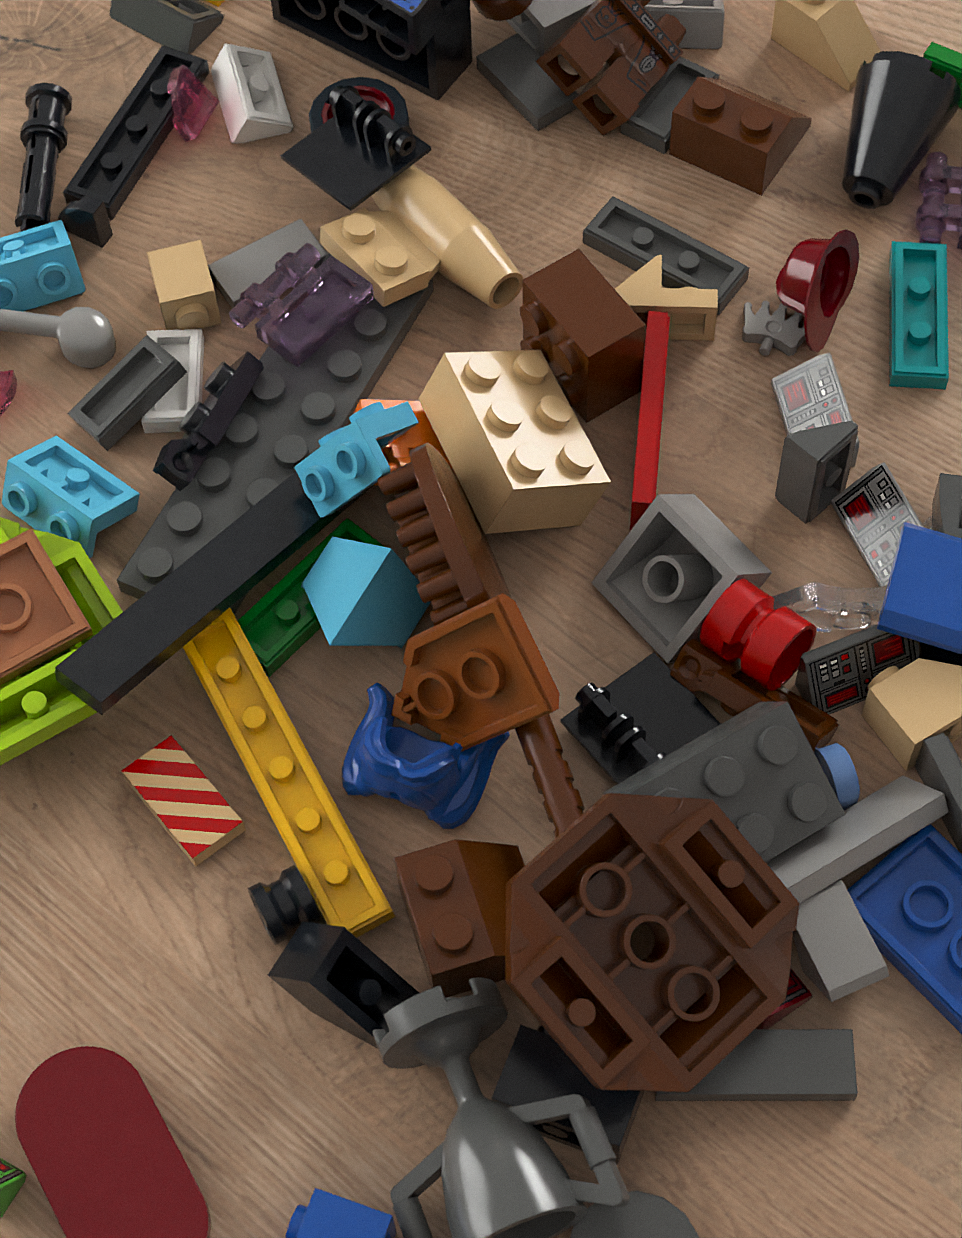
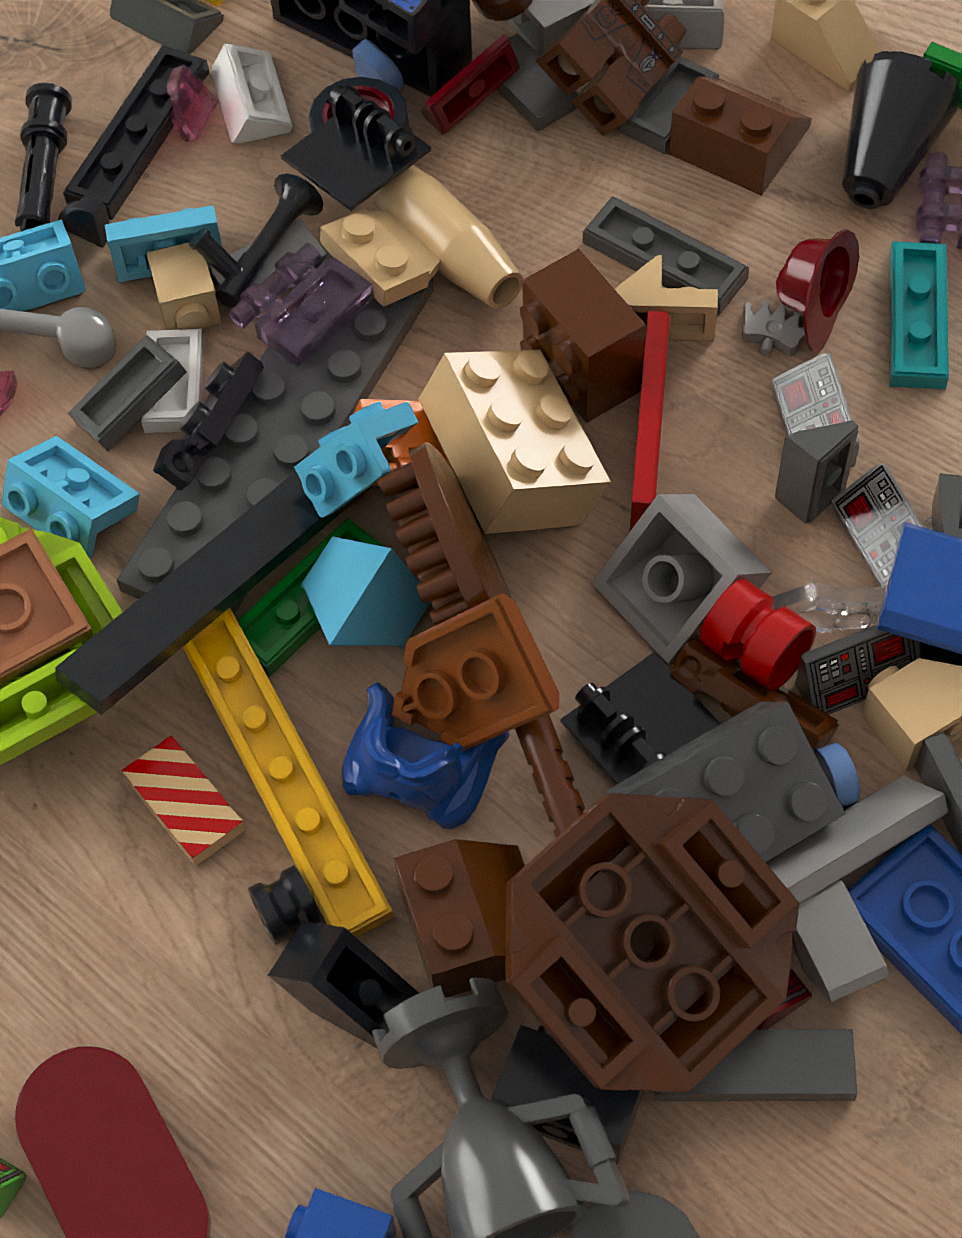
(136, 236): none -> medium azure bracket
(295, 199): none -> black piece
(375, 64): none -> medium blue tile
(471, 85): none -> dark red slope

